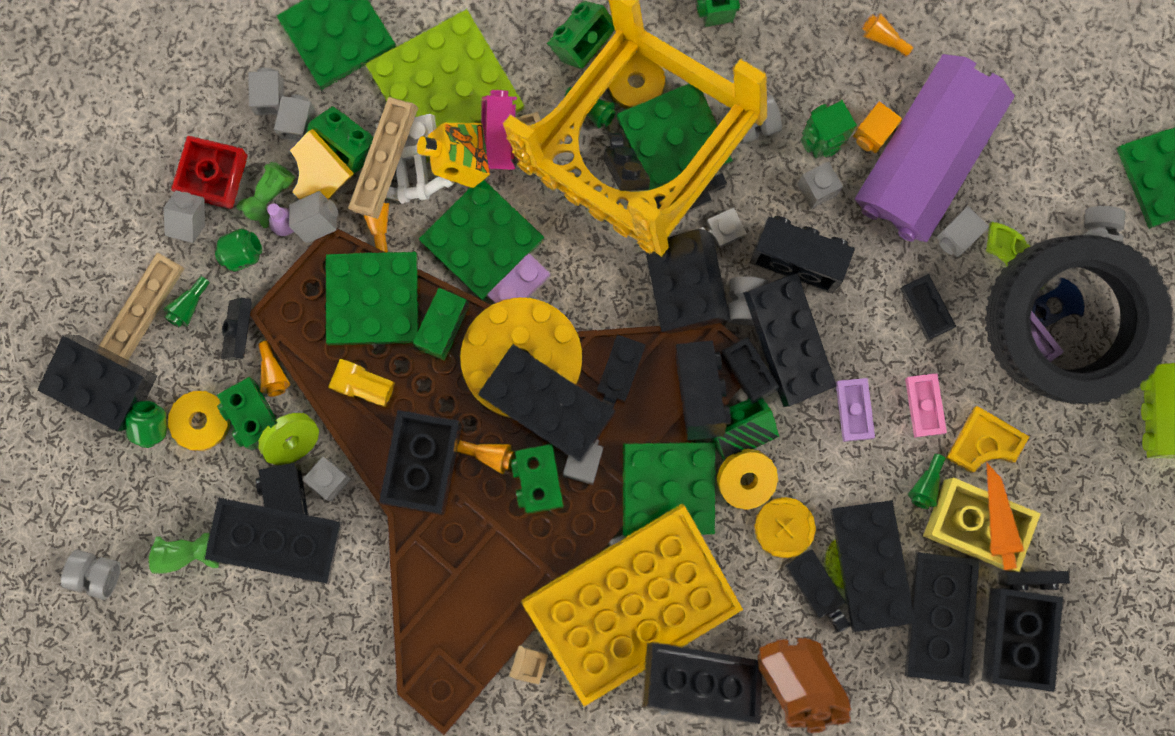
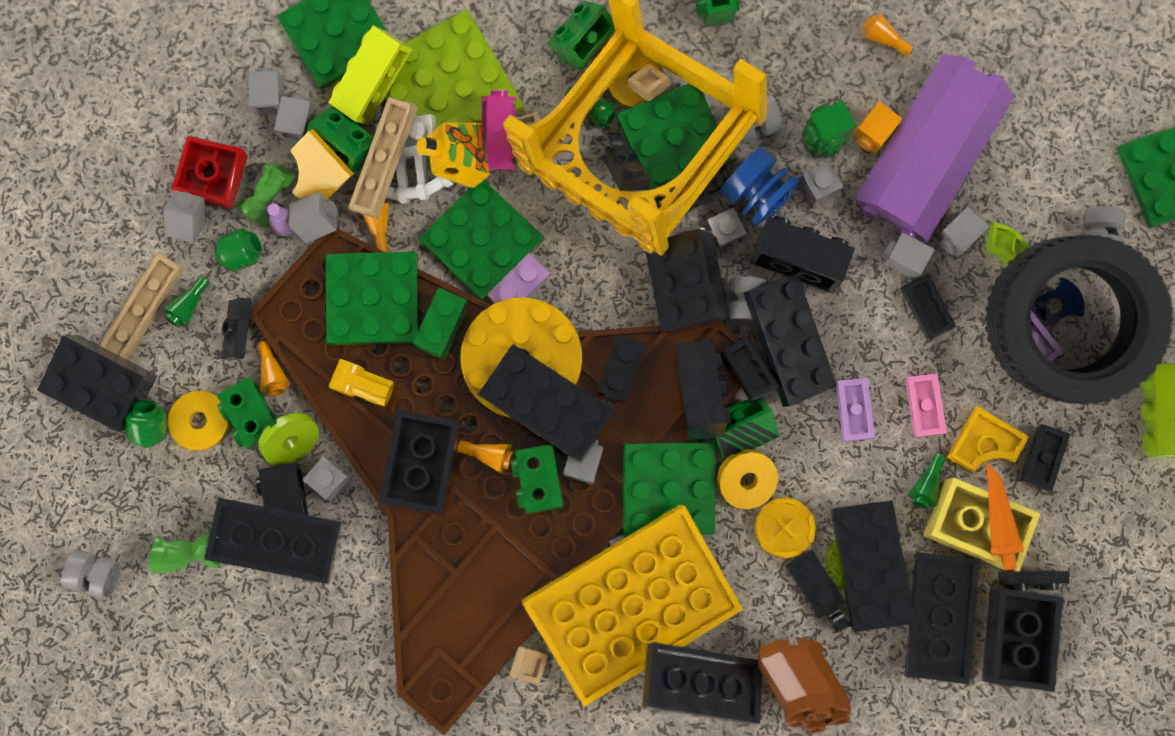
(369, 75): none -> neon yellow brick
(649, 82): none -> tan plate
(759, 186): none -> blue wheel
(907, 256): none -> light grey brick
(1045, 457): none -> black plate

